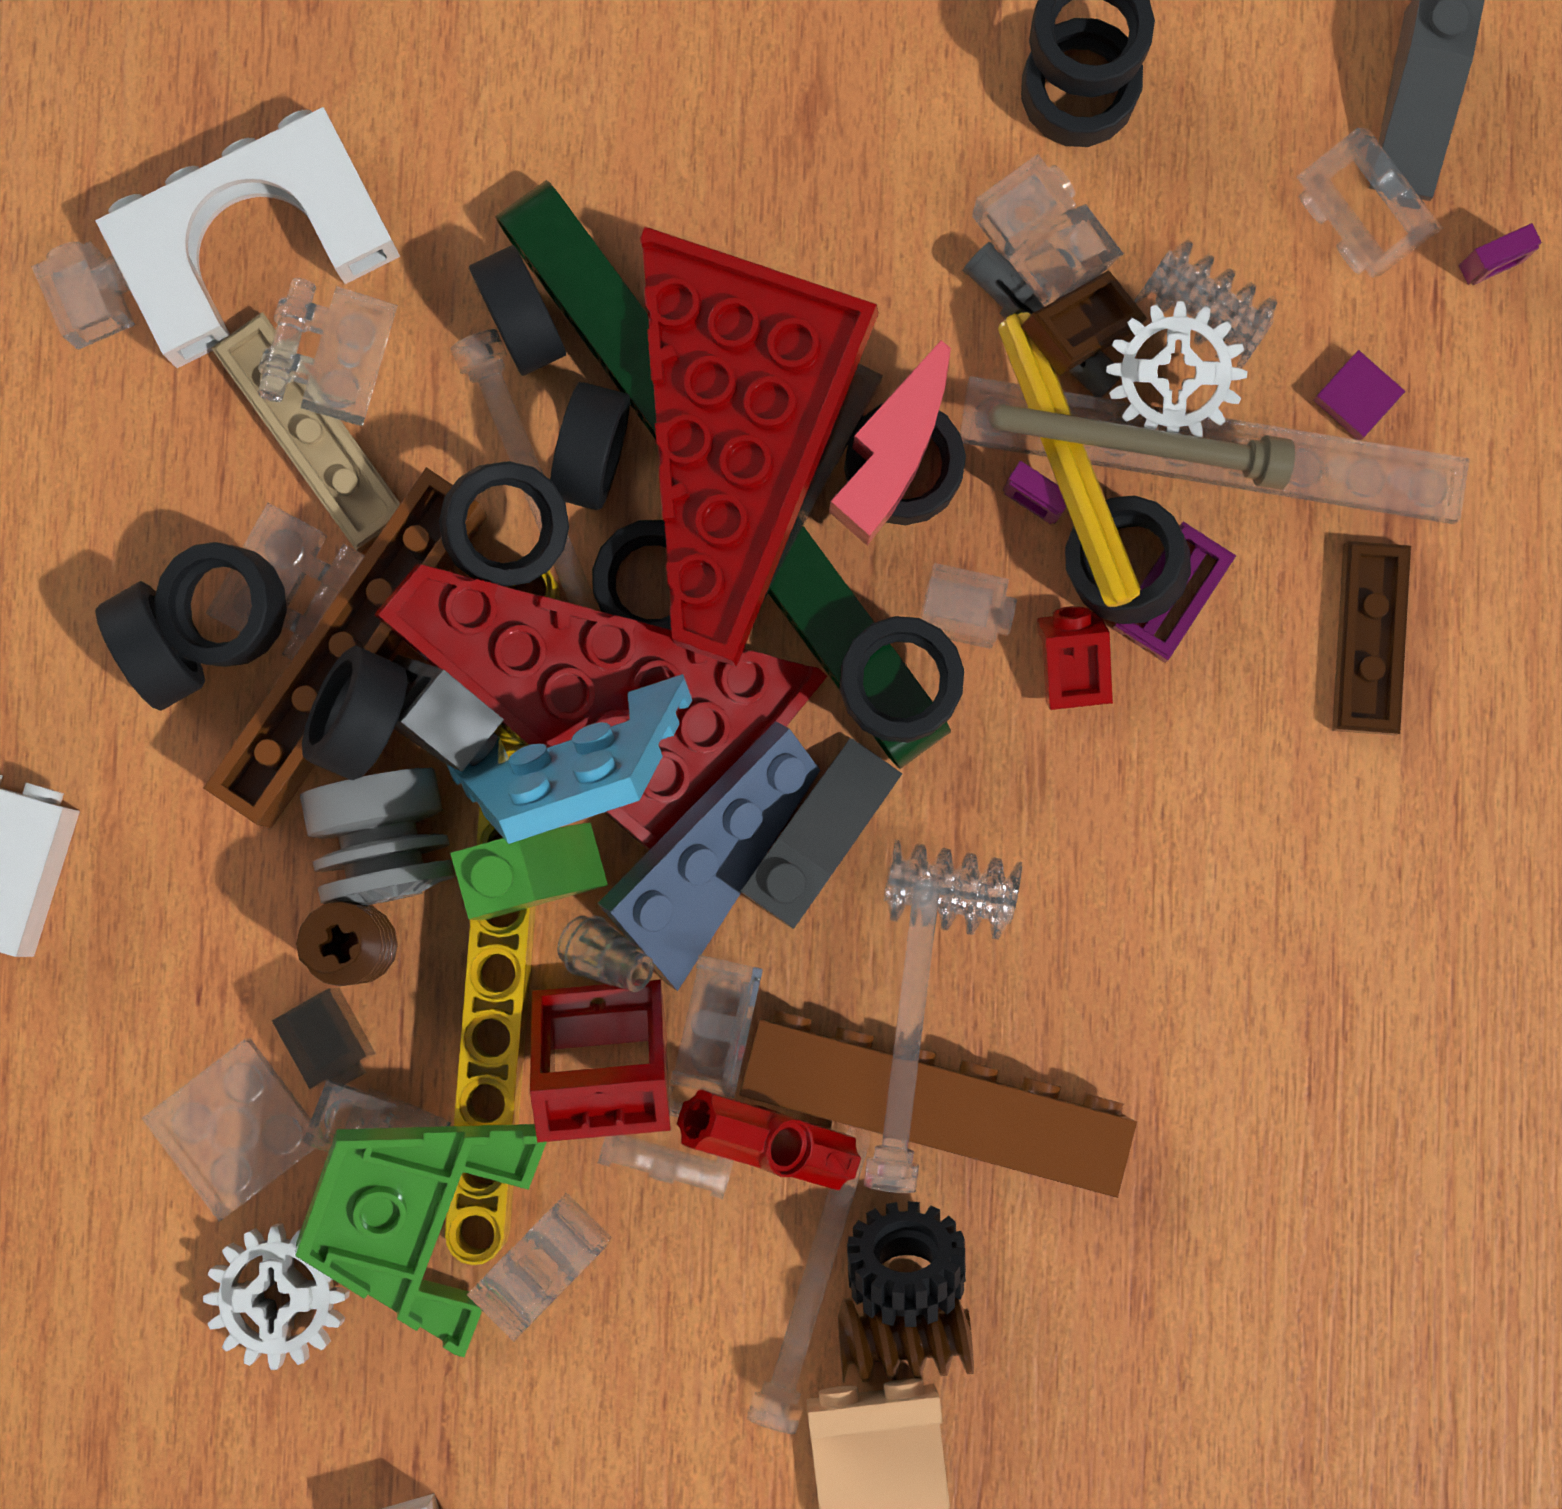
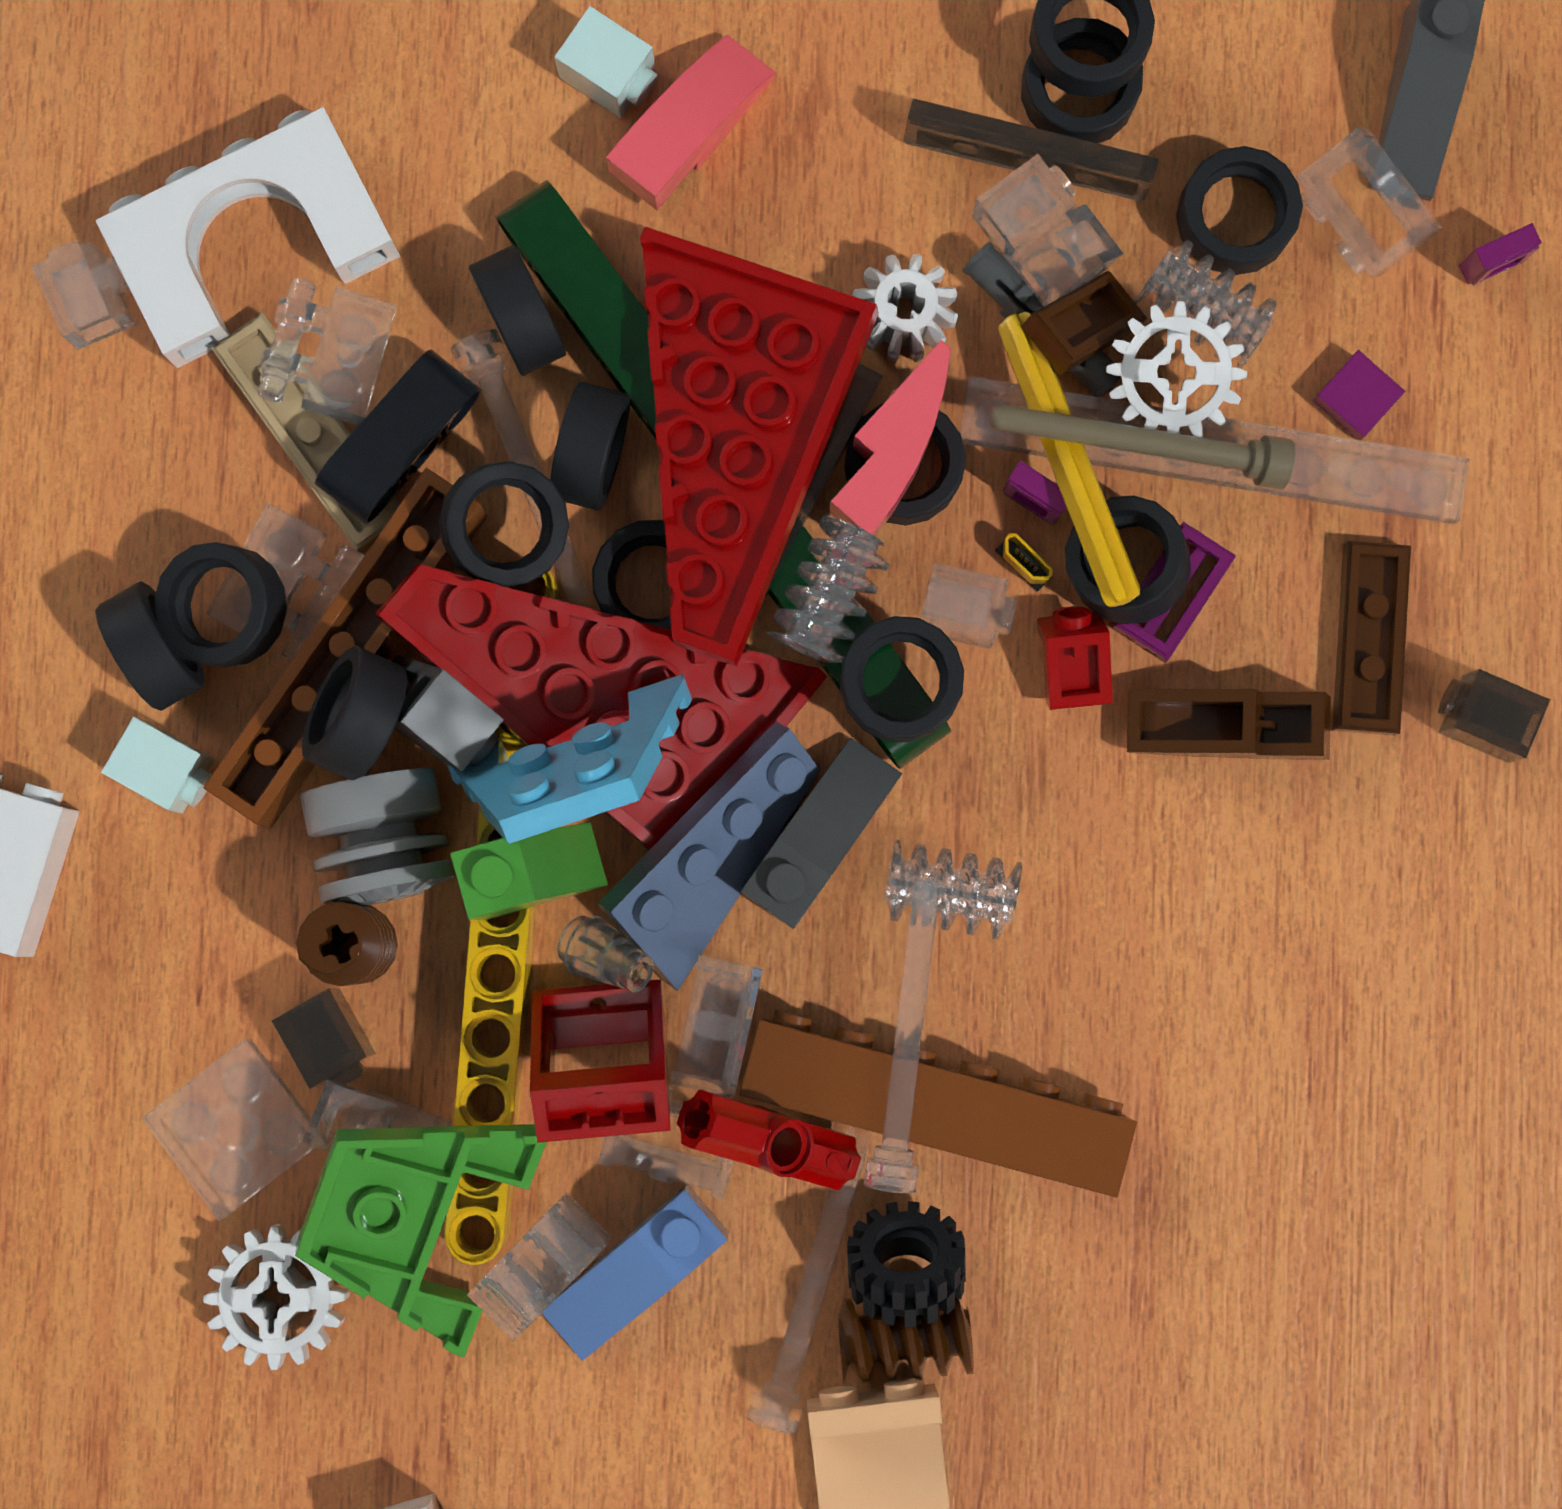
(159, 766): none -> light aqua brick
(397, 436): none -> black beam
(607, 63): none -> light aqua brick
(636, 1272): none -> medium blue slope
(688, 121): none -> coral slope
(829, 590): none -> clear piece
(927, 302): none -> white gear
(1013, 144): none -> clear smoke tile
(1025, 561): none -> piece
(1229, 723): none -> reddish brown slope
(1265, 171): none -> black tyre
(1492, 715): none -> clear smoke brick

